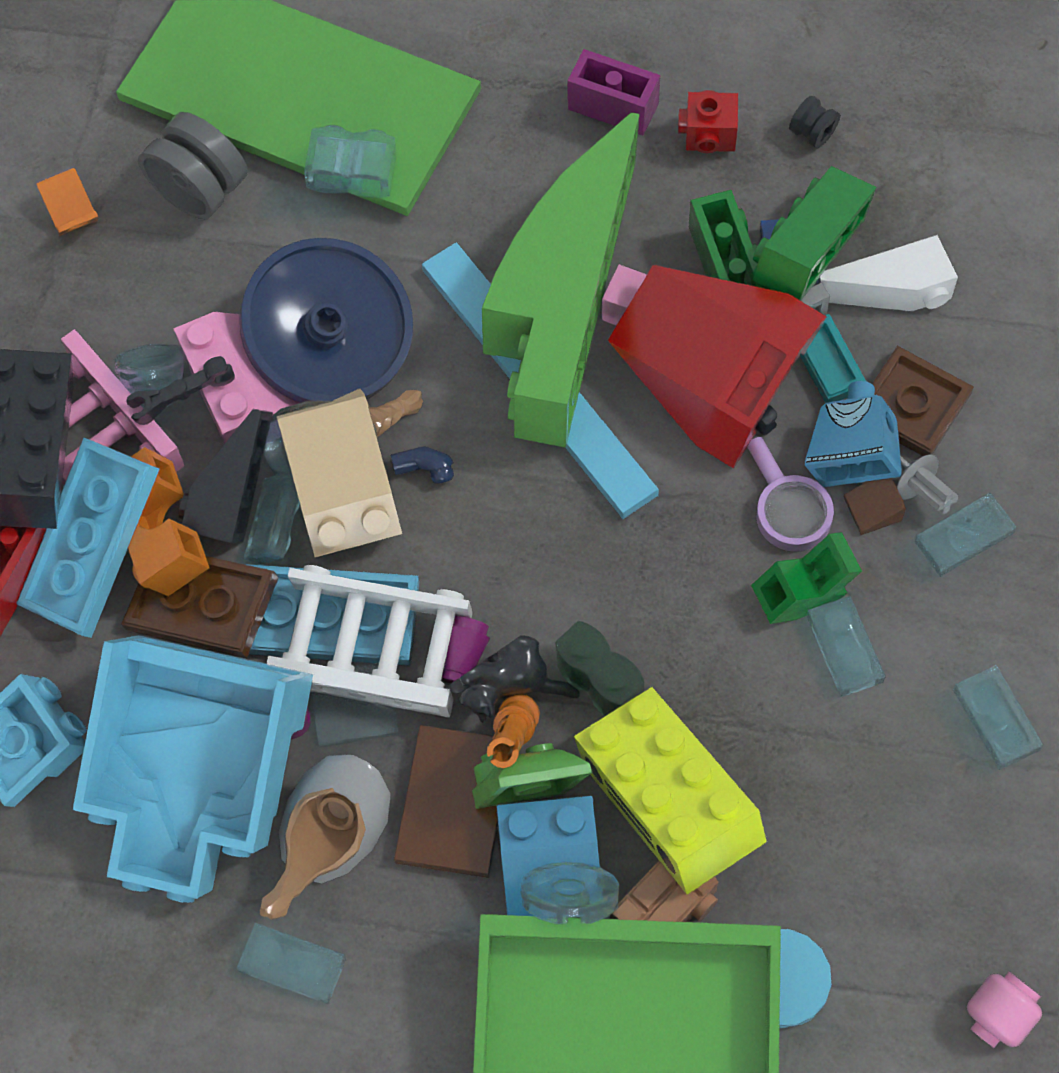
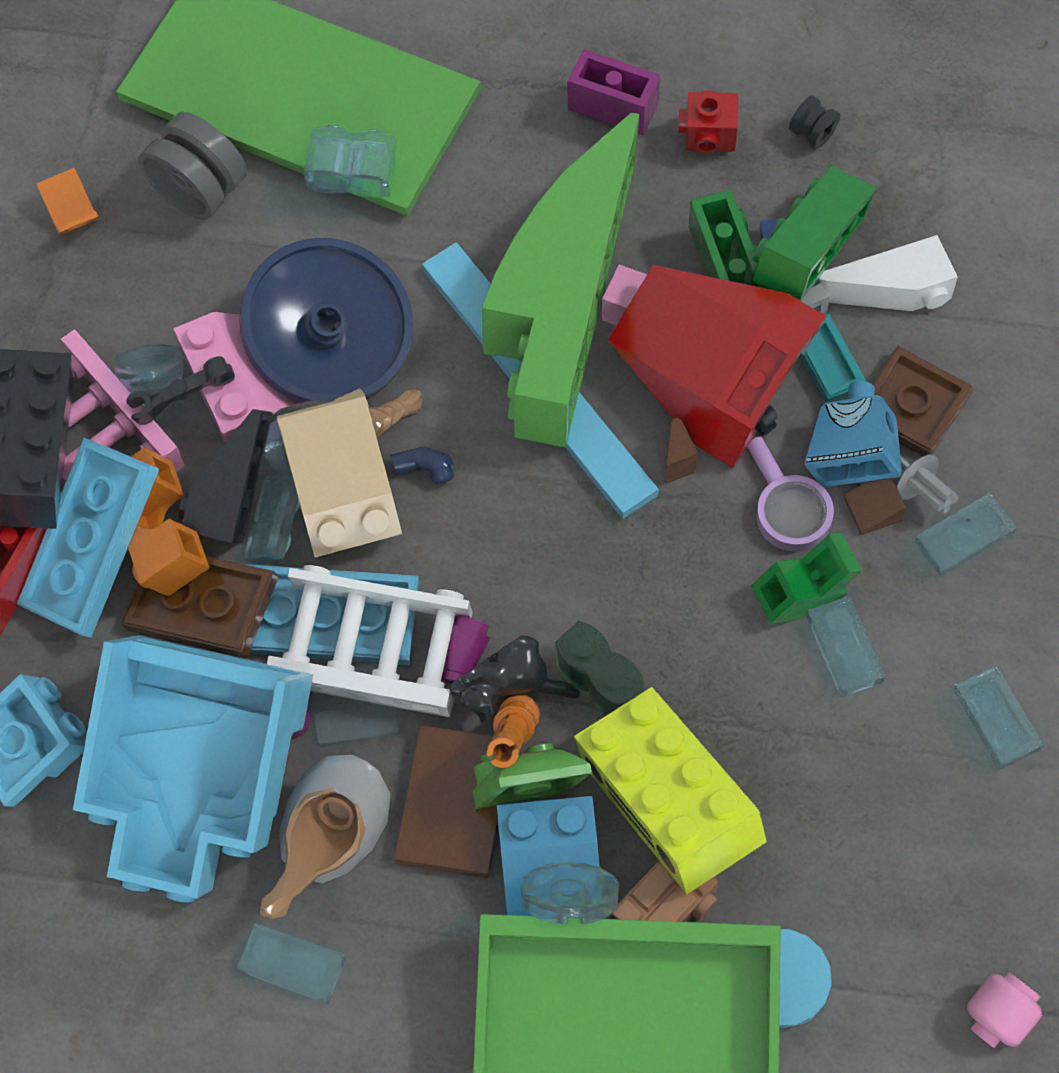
(681, 453): none -> reddish brown slope

